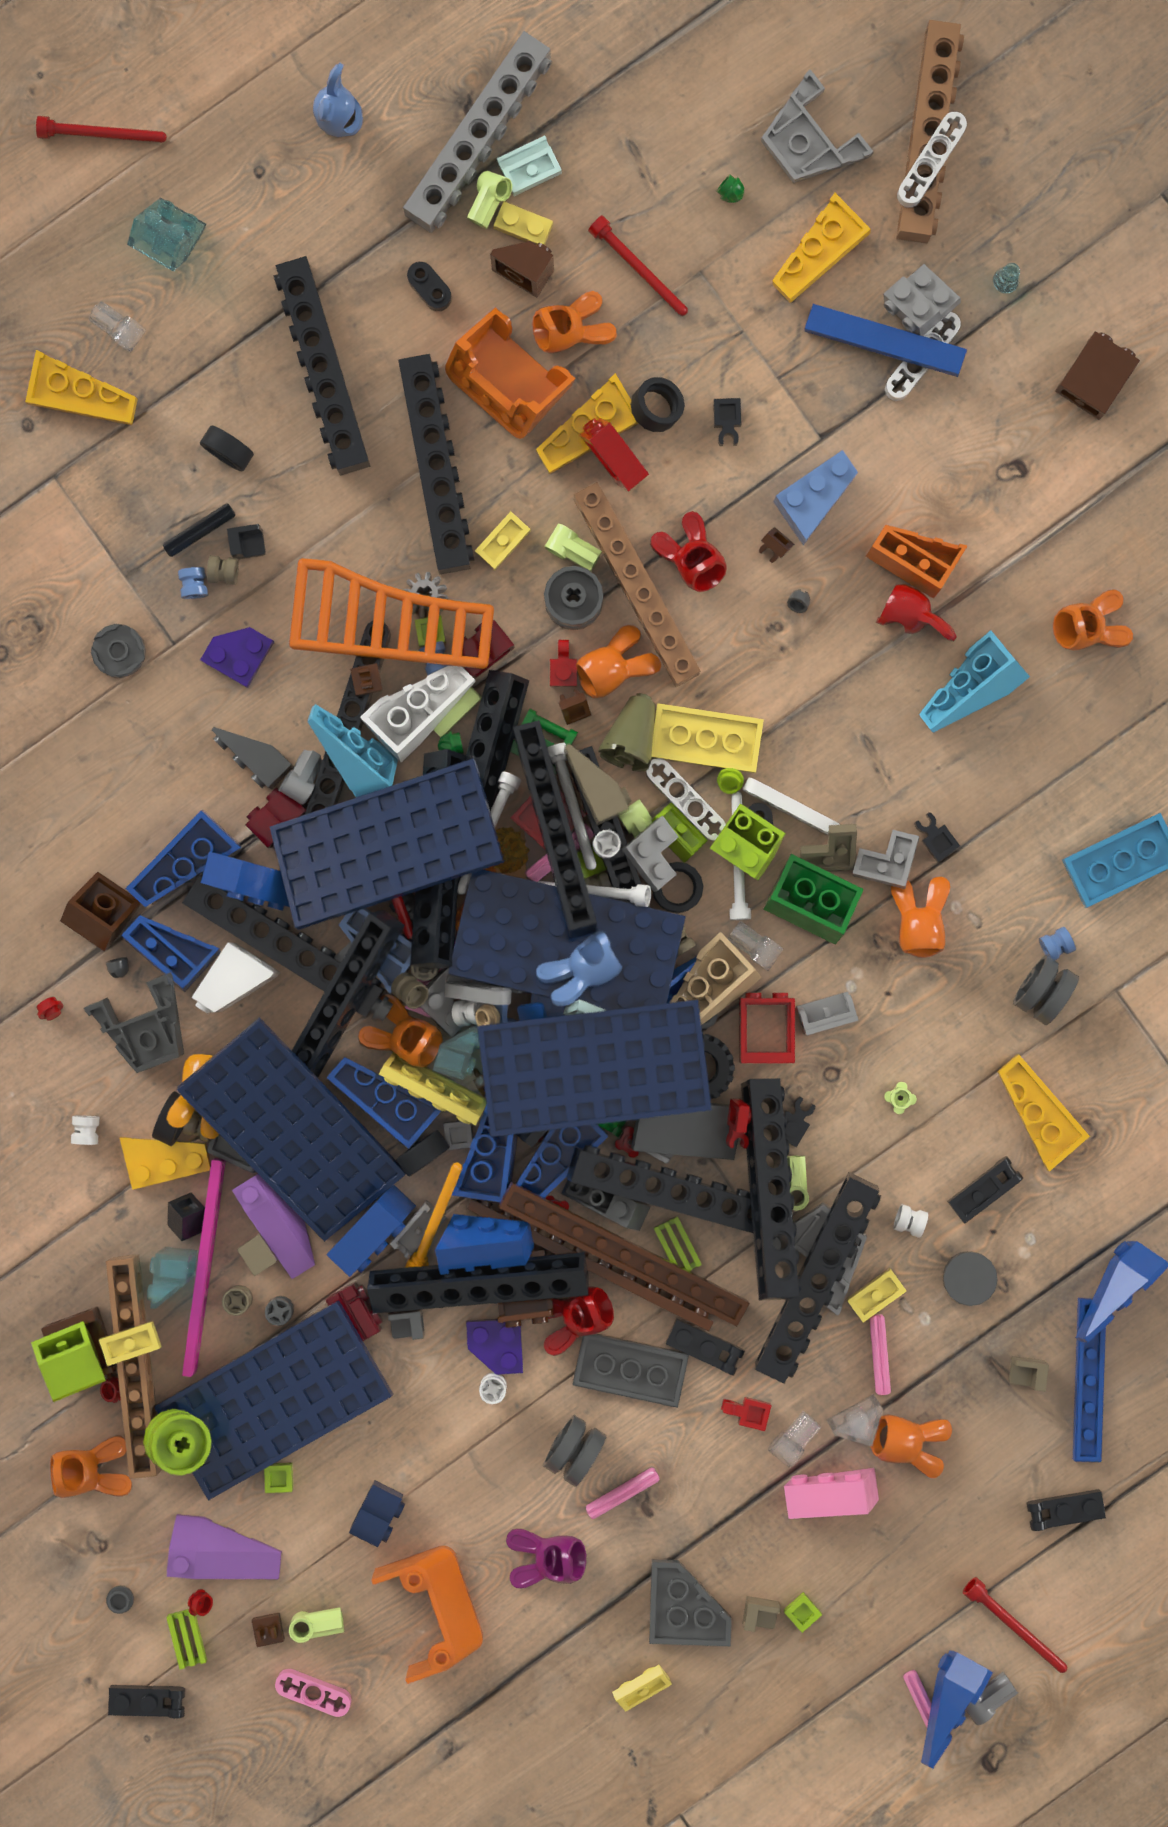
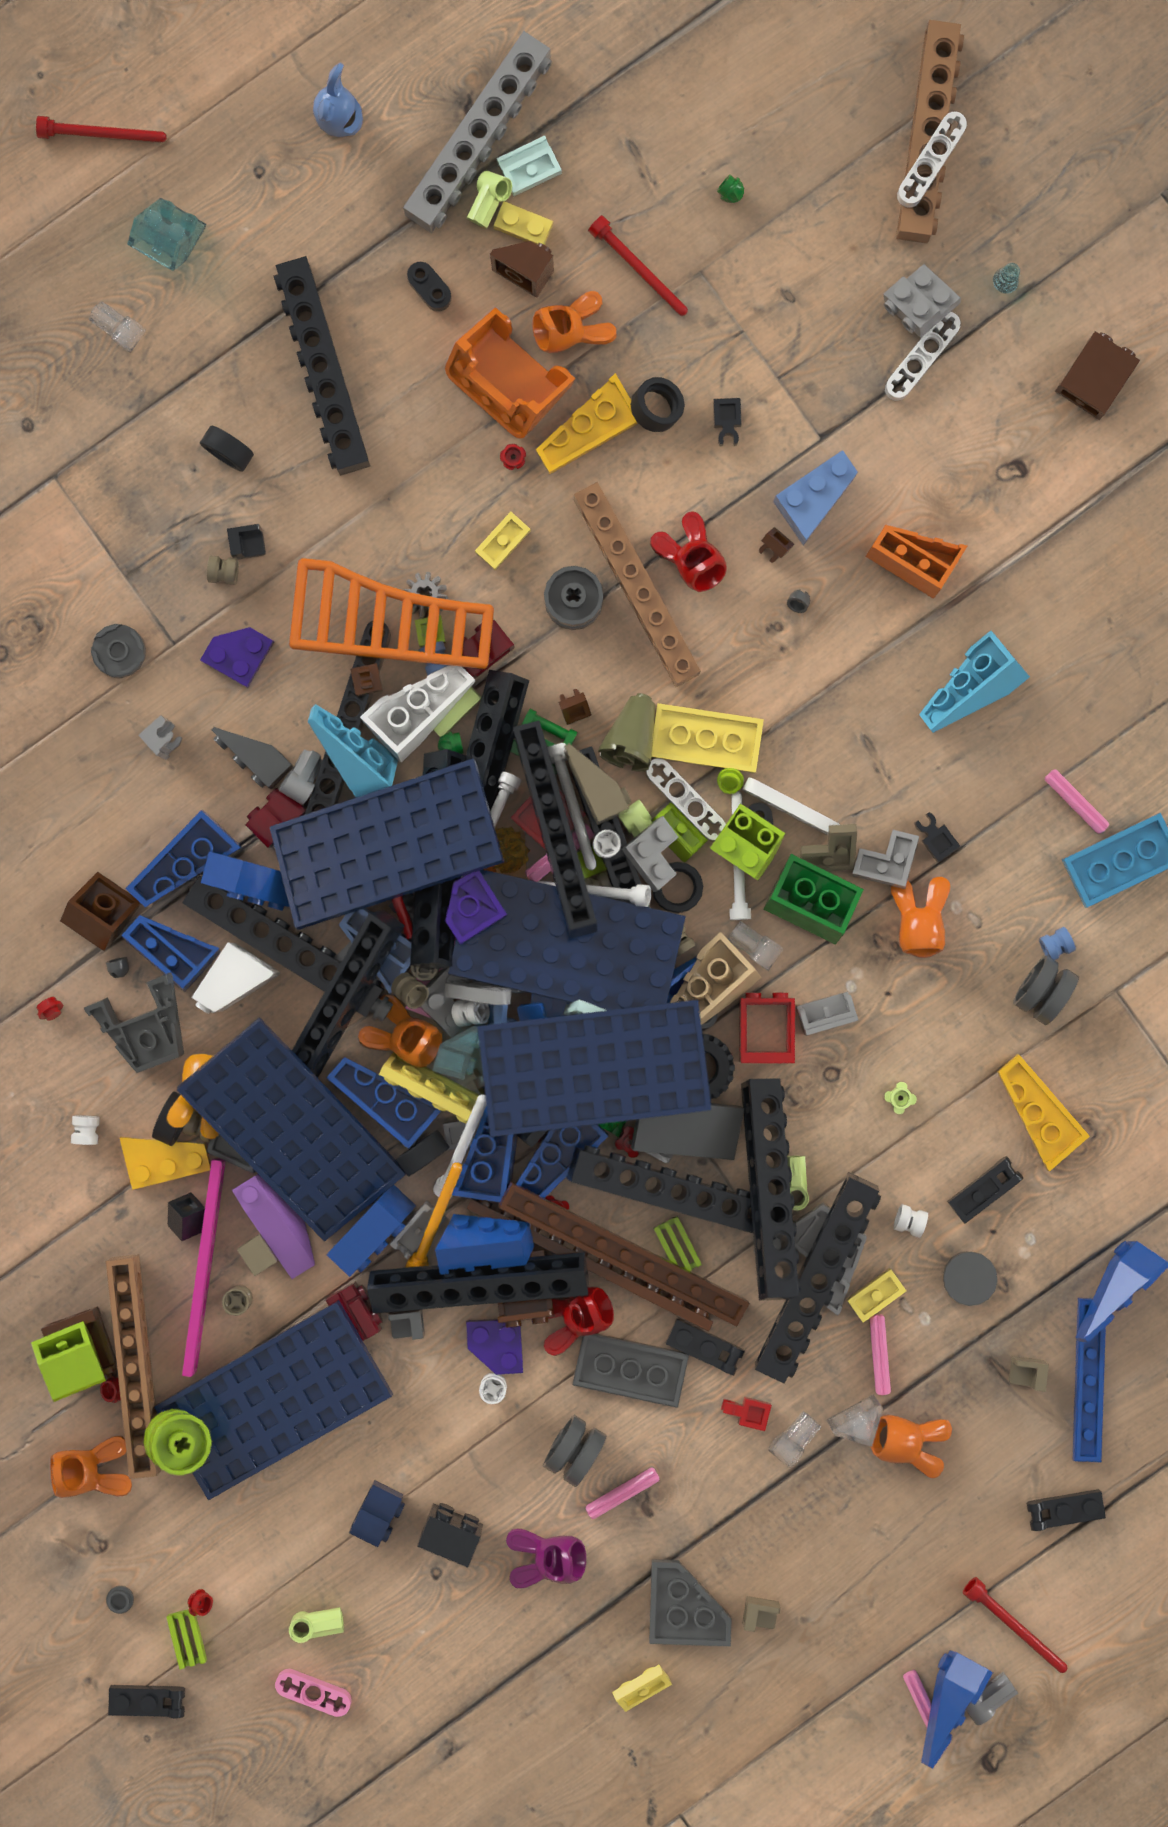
(73, 391): yellow wing -> none
(130, 1343): light yellow plate -> none
(159, 735): none -> light grey hinge
(171, 1272): clear light blue slope -> none
(193, 583): medium blue wheel -> none
(199, 530): black axle -> none
(214, 1552): medium lavender wedge -> none
(268, 1629): reddish brown tile -> none
(274, 1312): dark grey wheel -> none
(278, 1478): lime tile -> none
(412, 371): black brick -> none
(442, 1577): orange windscreen -> none
(451, 1534): none -> black brick
(464, 1141): none -> white piece
(472, 907): none -> dark purple plate
(487, 1015): tan plate -> none
(513, 449): none -> red plate
(563, 670): red plate -> none
(567, 544): yellowish green piece -> none
(589, 963): medium blue piece -> none
(609, 669): orange piece -> none
(613, 453): red window -> none
(619, 1209): dark grey slope -> none
(738, 1118): red plate -> none
(796, 1125): black plate -> none
(801, 144): light grey wing -> none
(802, 1612): lime tile -> none
(827, 242): yellow wing -> none
(831, 1494): bright pink wedge -> none
(885, 340): blue tile -> none
(913, 611): red piece -> none
(1077, 801): none -> bright pink axle
(1085, 624): orange piece -> none

